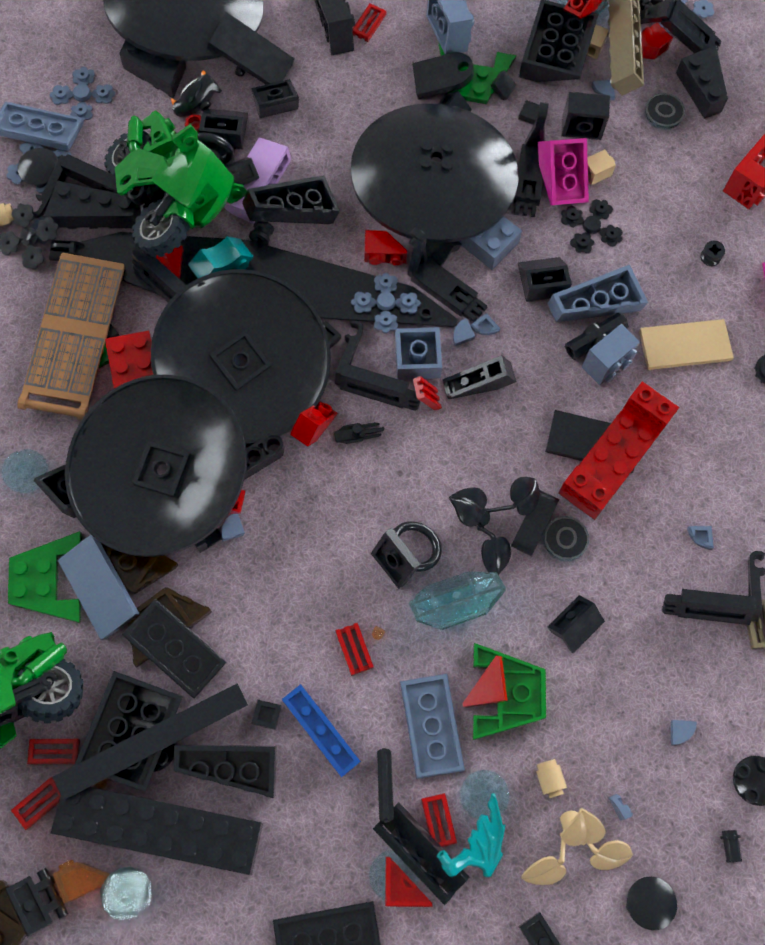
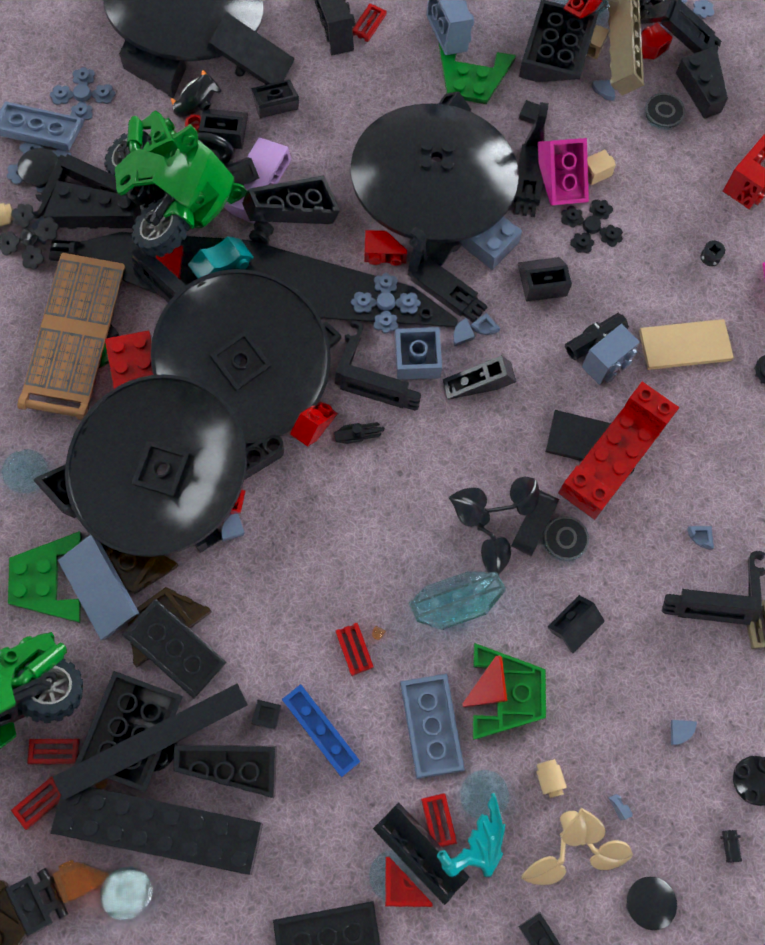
(385, 785): black axle -> none
(397, 558): black tile -> none
(428, 396): red tile -> none
(442, 74): black tile -> none
(503, 85): black tile -> none
(585, 115): black brick -> none
(599, 297): sand blue wedge -> none

